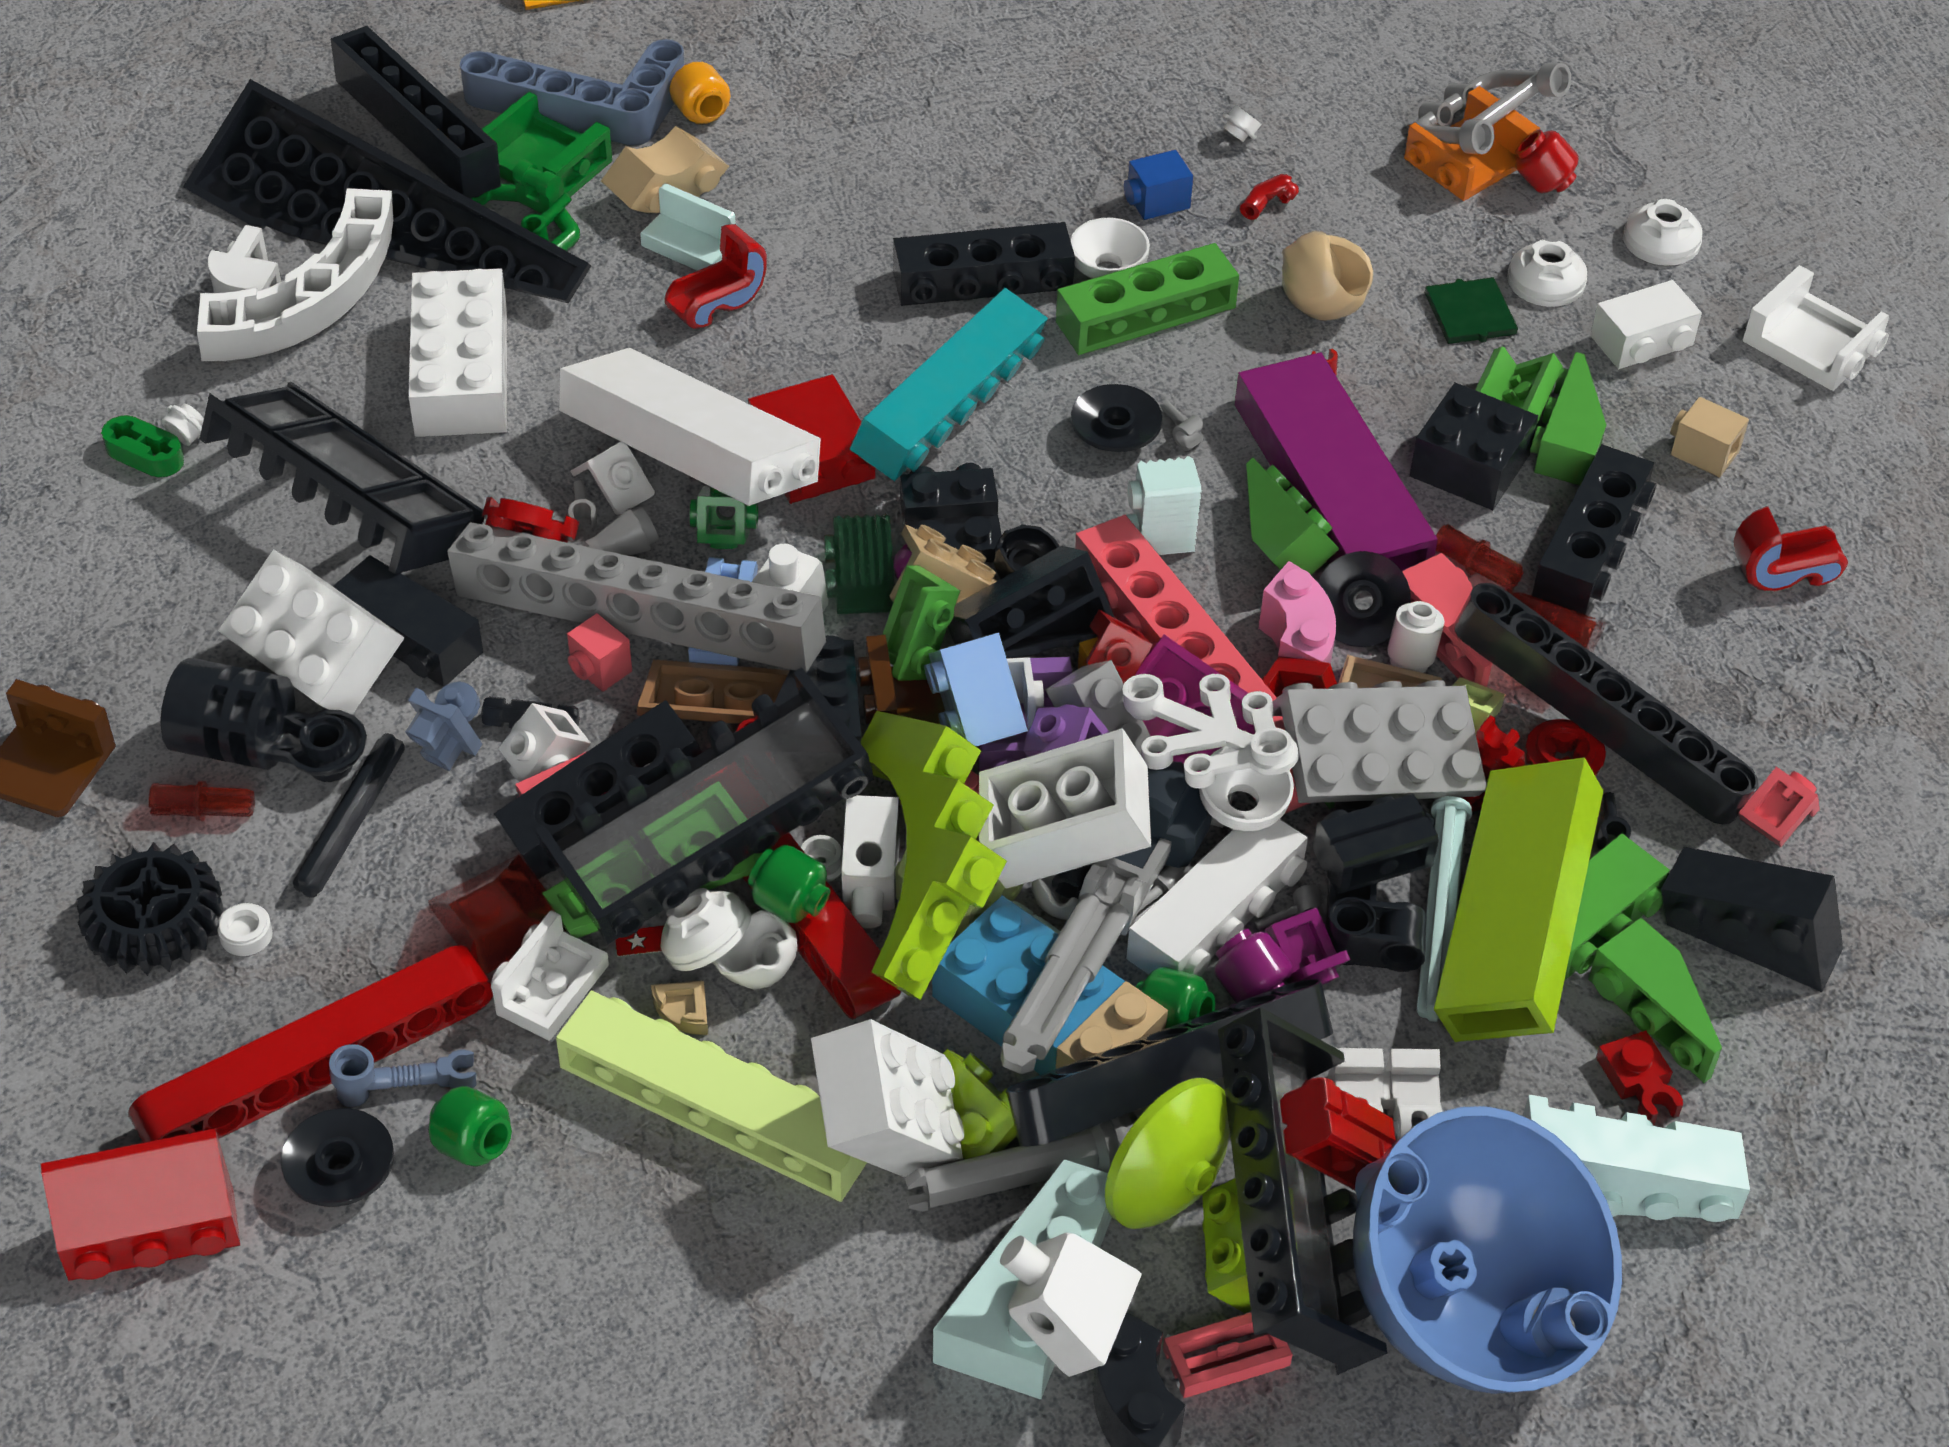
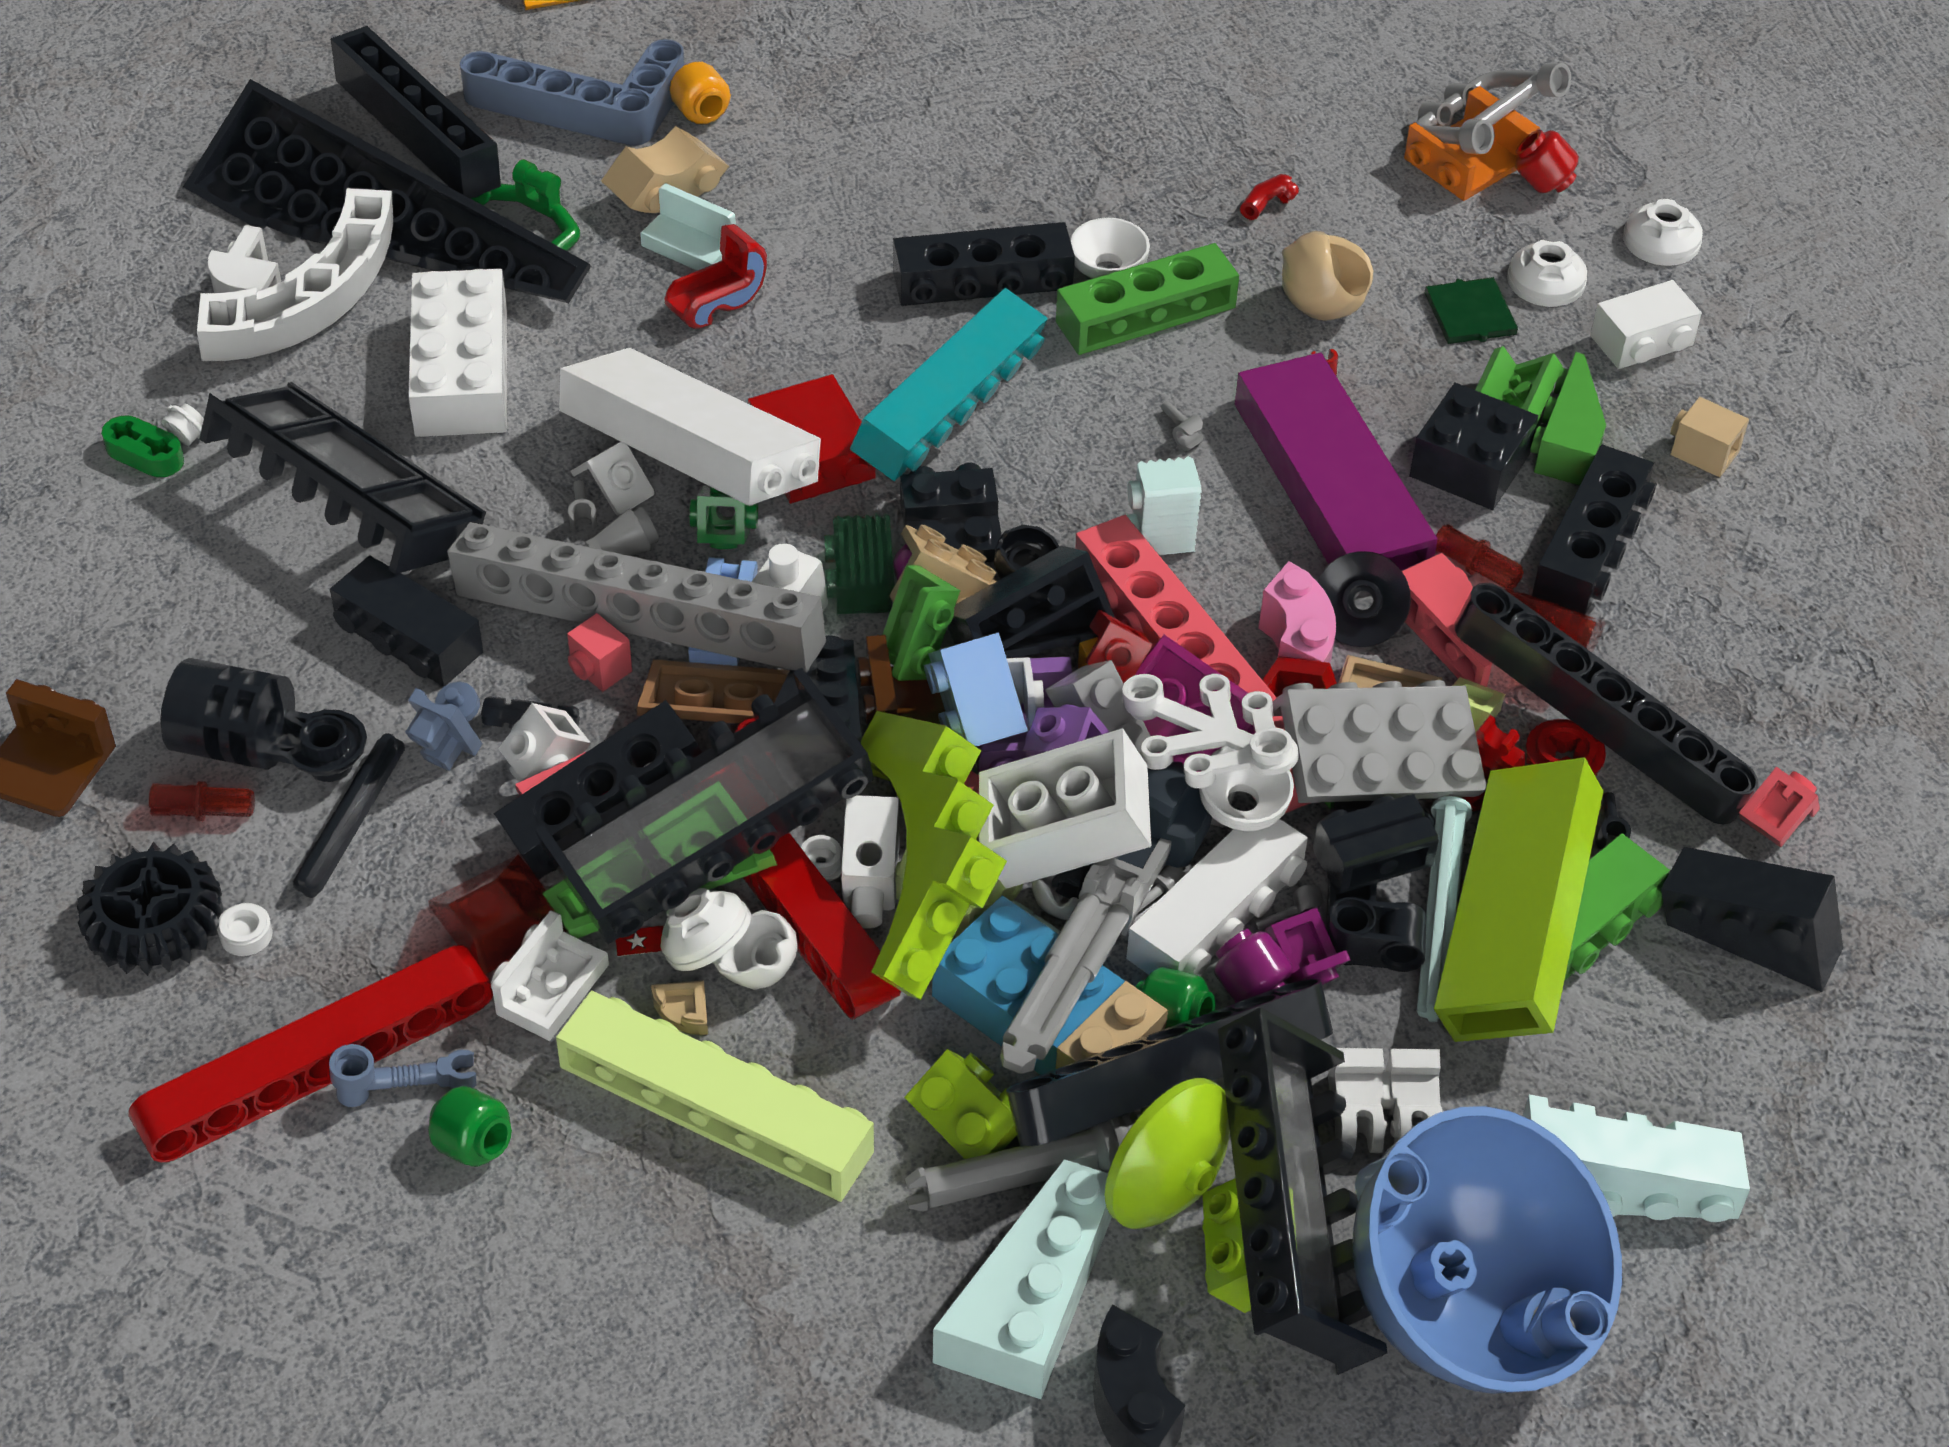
(141, 1205): slope -> none
(311, 634): white brick -> none
(335, 1139): black dish -> none
(529, 519): red plate -> none
(539, 223): green hand -> none
(549, 145): green panel -> none
(789, 884): green head -> none
(887, 1098): white brick -> none
(1069, 1298): white torso -> none
(1116, 418): black dish -> none
(1159, 184): blue brick -> none
(1229, 1373): coral tile -> none
(1241, 124): white plate -> none
(1281, 521): bright green slope -> none
(1334, 1130): red brick -> none
(1415, 636): white brick -> none
(1639, 1069): red plate -> none
(1656, 990): bright green slope -> none
(1782, 560): red animal -> none
(1812, 333): white panel -> none

